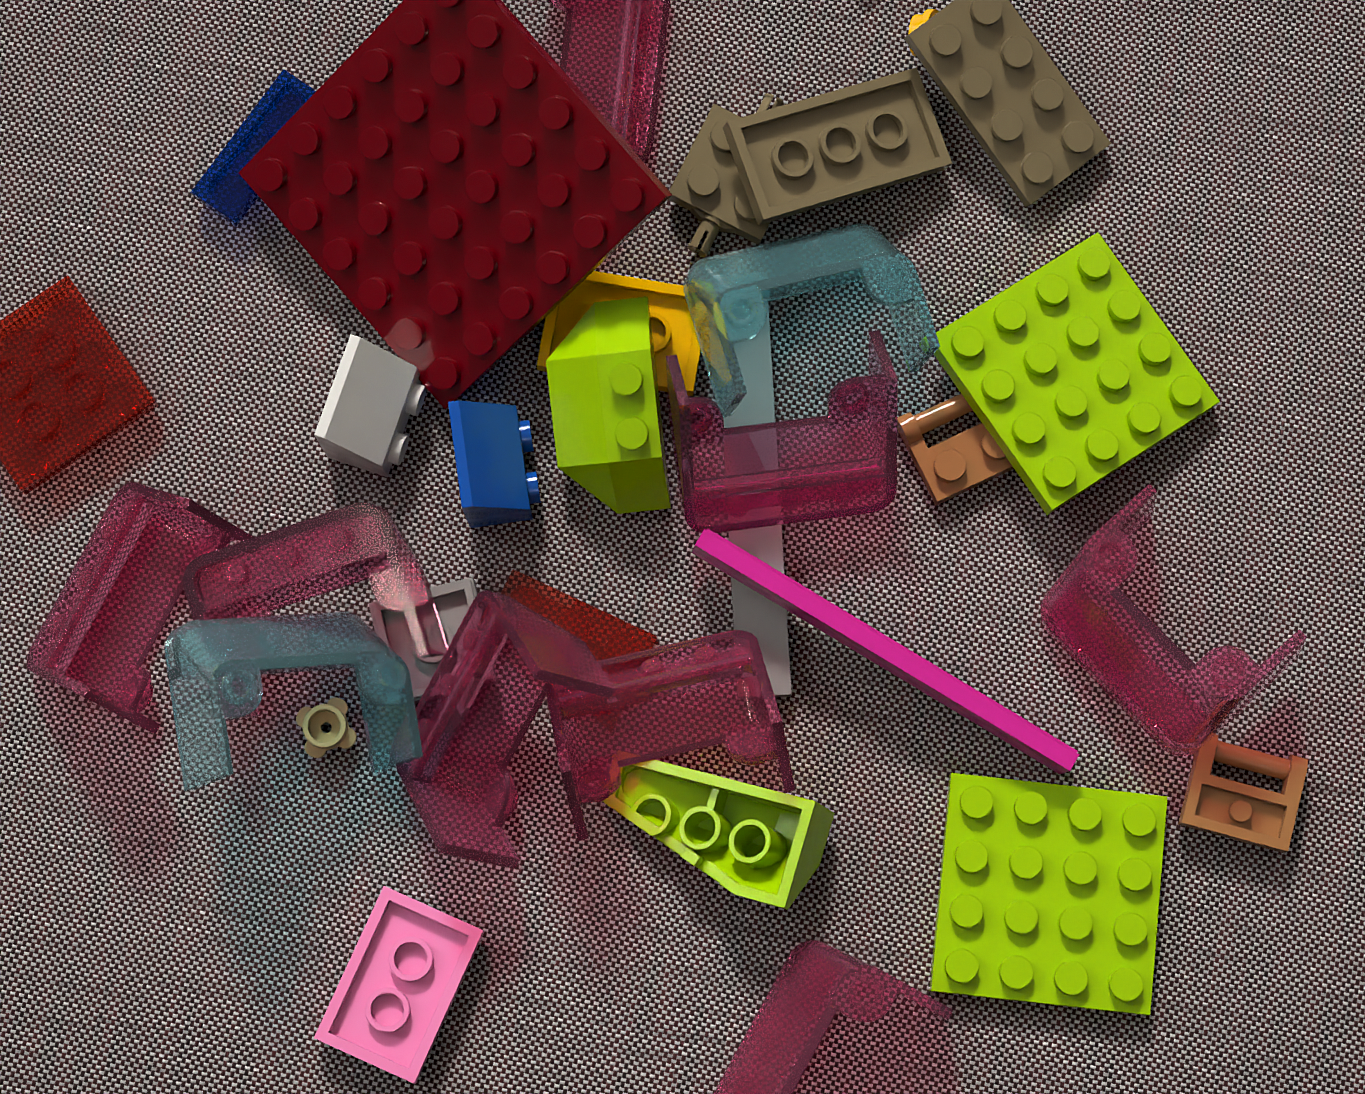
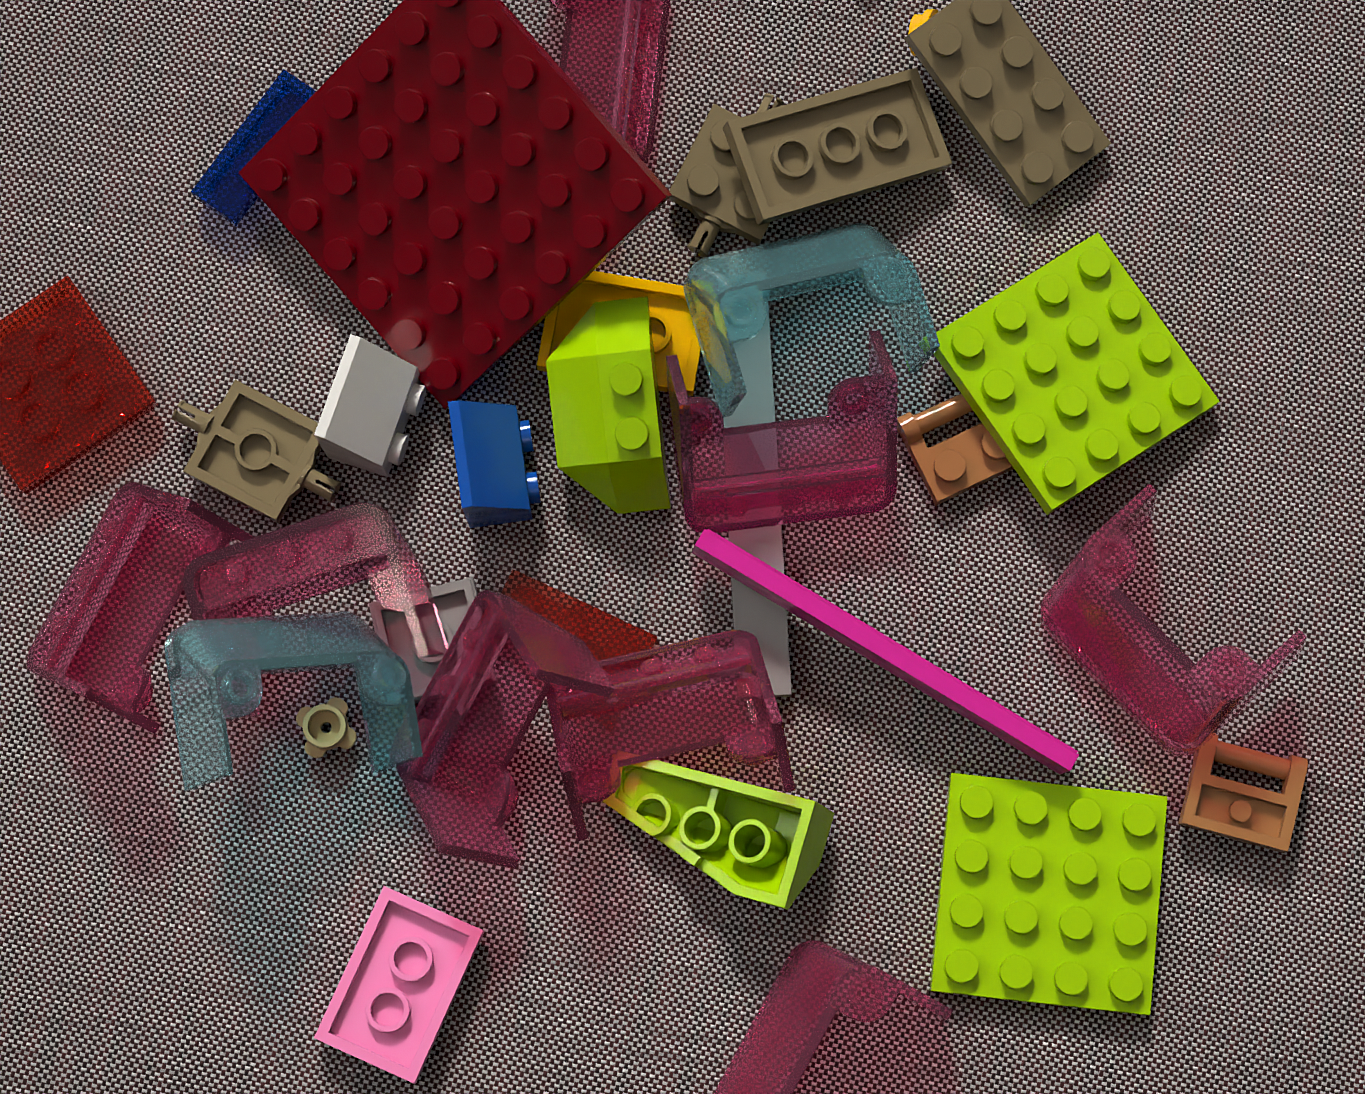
(255, 451): none -> dark tan plate

